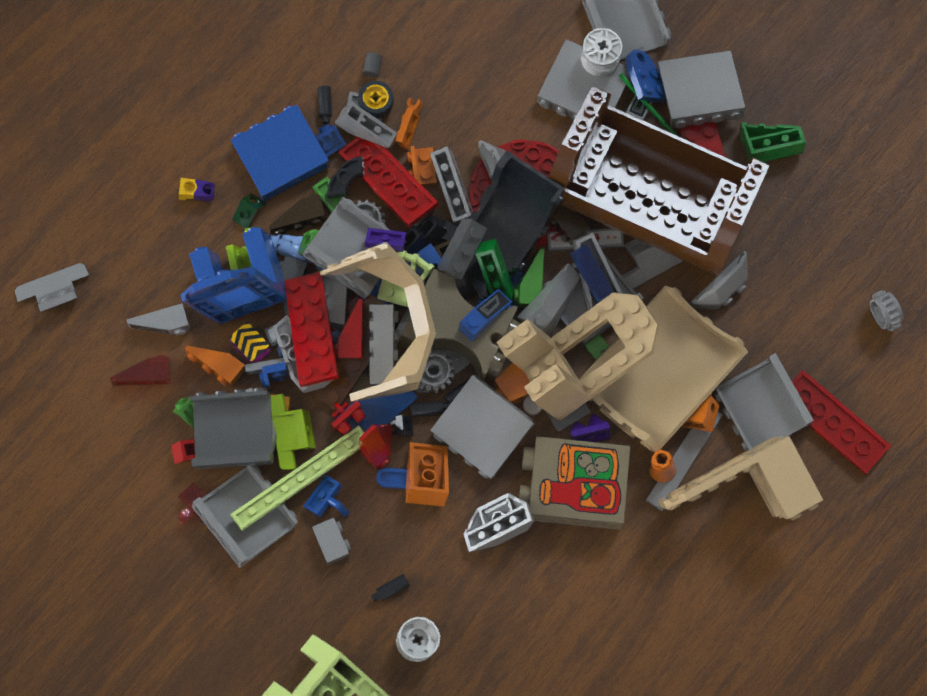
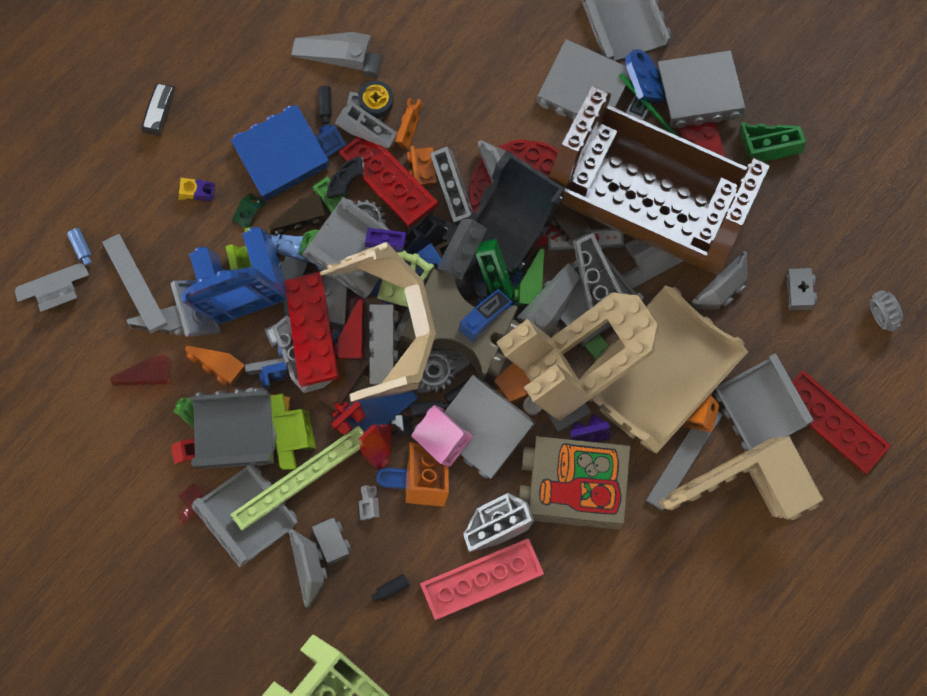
(80, 246): none -> medium blue cylinder
(134, 283): none -> light grey tile
(158, 109): none -> slope
(192, 321): none -> light grey tile
(249, 343): piece -> none
(308, 567): none -> light grey wedge
(324, 496): blue plate -> none
(337, 49): none -> light grey wedge
(369, 505): none -> light grey plate
(423, 629): white wheel -> none
(441, 436): none -> bright pink panel
(481, 579): none -> coral plate
(591, 273): clear blue tile -> none
(603, 61): white wheel -> none
(662, 472): orange plant -> none
(796, 298): none -> light grey brick

